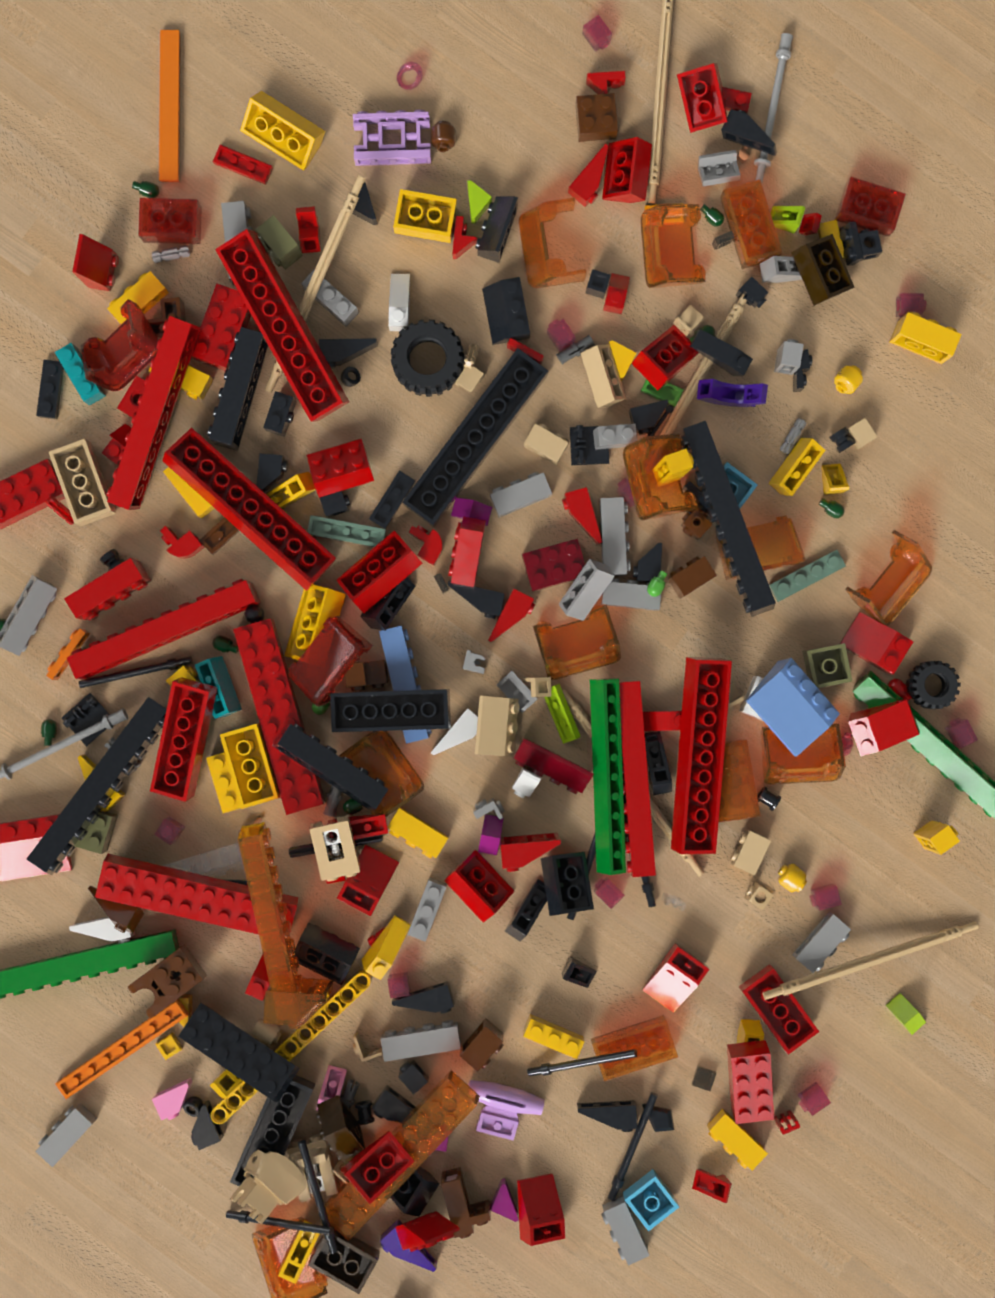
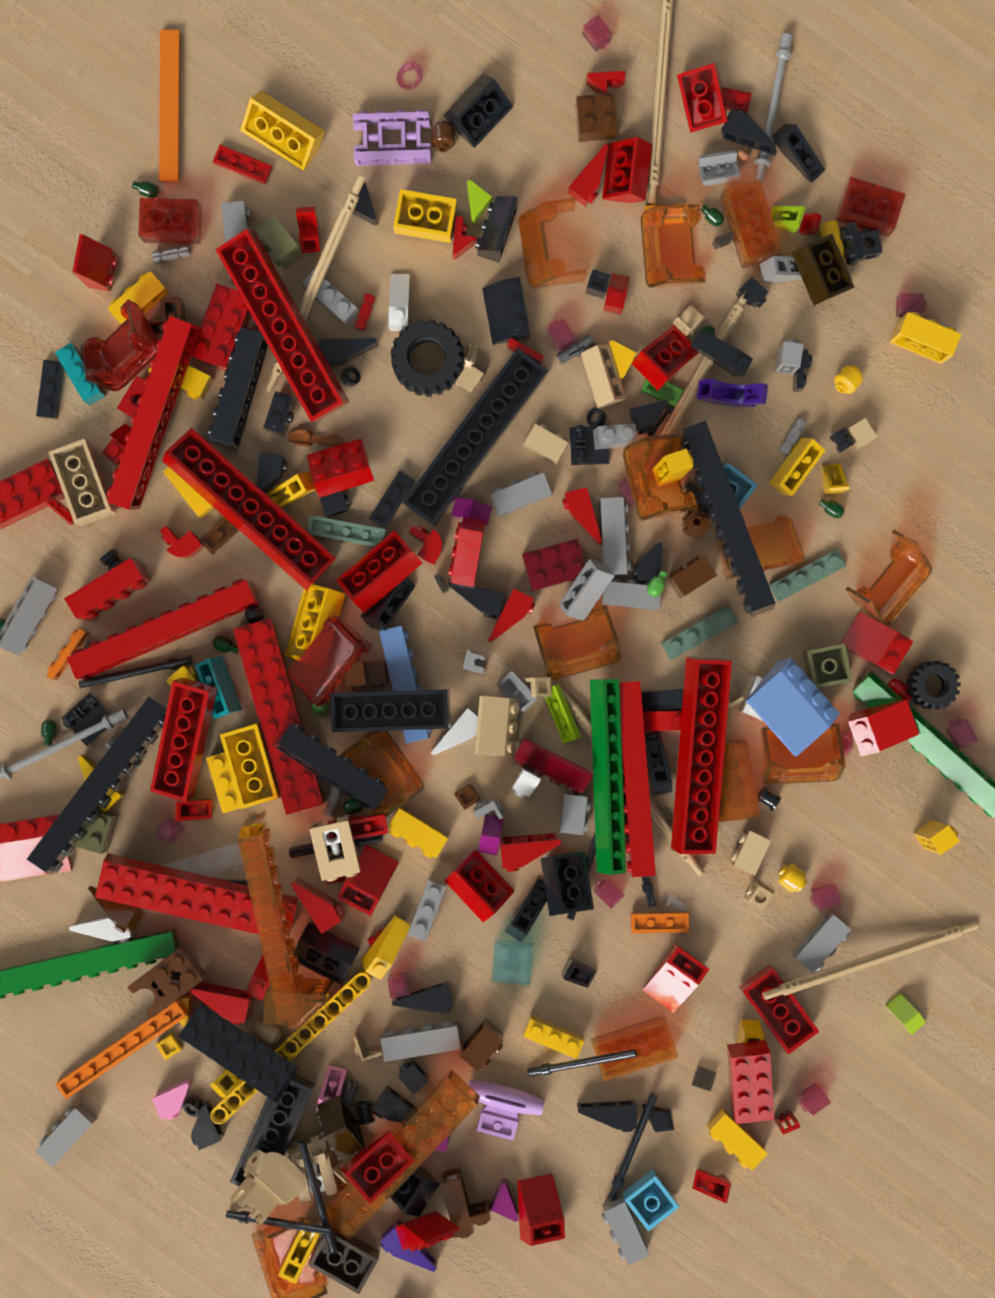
(193, 809): none -> red slope
(226, 1001): none -> red slope
(306, 438): none -> dark orange piece
(320, 906): none -> red slope
(365, 312): none -> red axle
(467, 796): none -> reddish brown tile
(478, 110): none -> black slope
(512, 962): none -> clear light blue brick
(573, 814): none -> light grey brick
(601, 419): none -> black piece
(660, 922): none -> orange plate
(662, 699): none -> black slope
(699, 633): none -> sand green plate
(798, 151): none -> black slope

